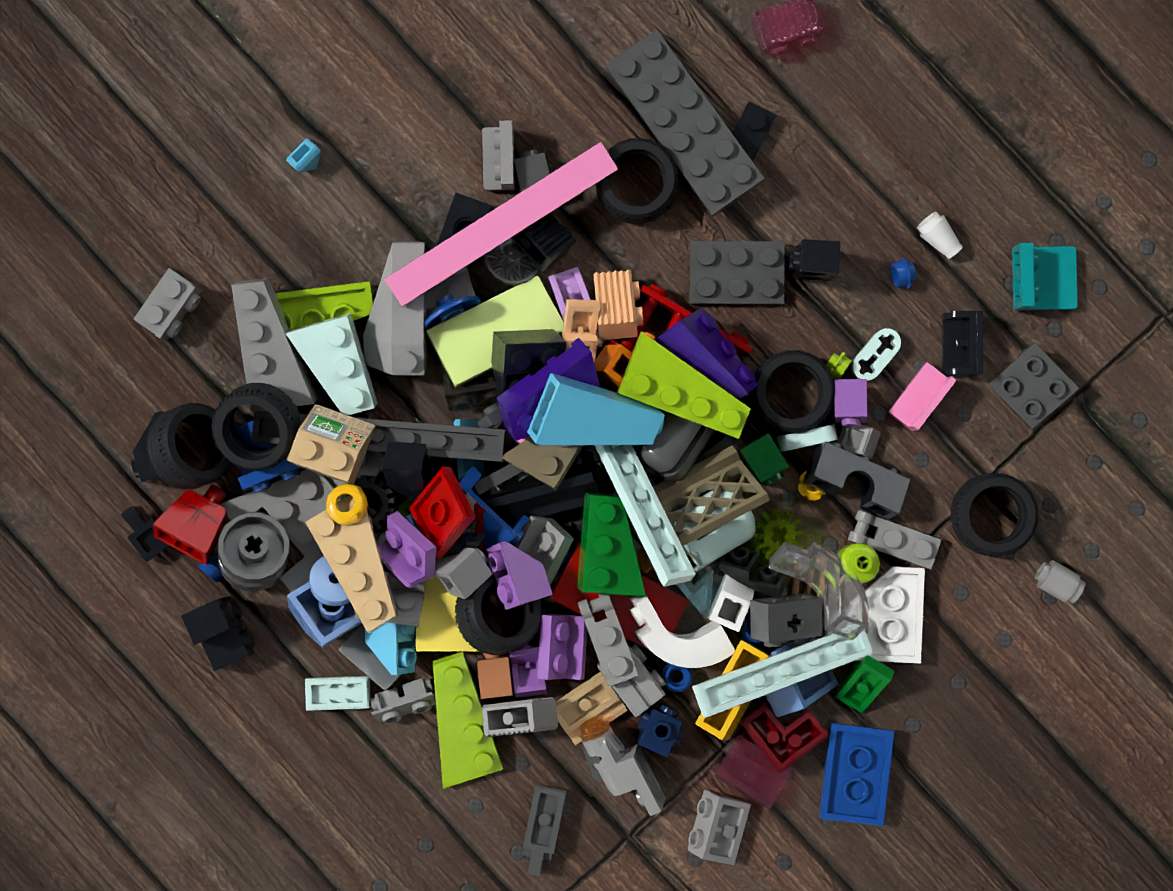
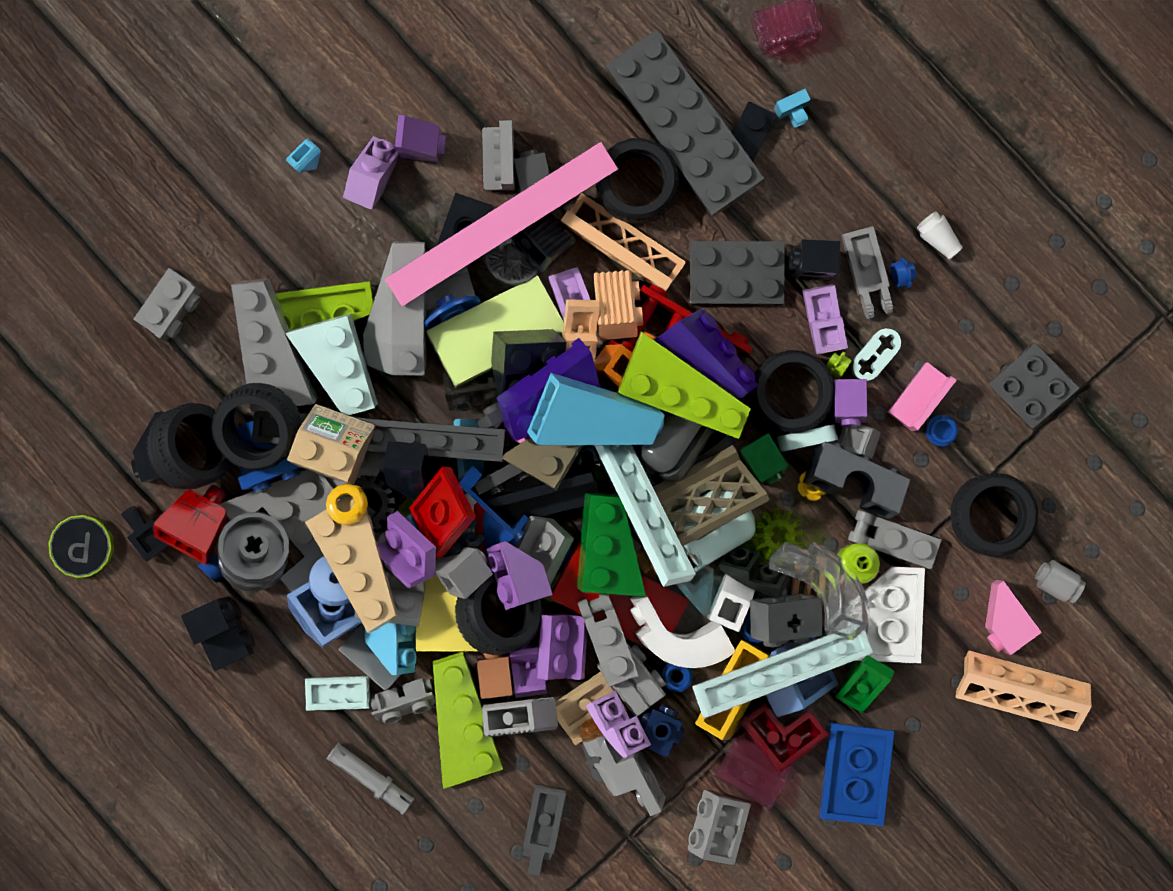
(81, 546): none -> black tile
(370, 778): none -> light grey pin
(371, 173): none -> lavender slope
(419, 140): none -> medium lavender slope
(613, 721): none -> lavender slope
(617, 252): none -> light nougat fence
(793, 106): none -> medium azure tile
(825, 319): none -> lavender slope
(867, 269): none -> light grey hinge
(941, 430): none -> blue plate
(962, 343): black hinge -> none
(1007, 620): none -> bright pink slope
(1028, 687): none -> light nougat fence
(1044, 277): teal bracket -> none

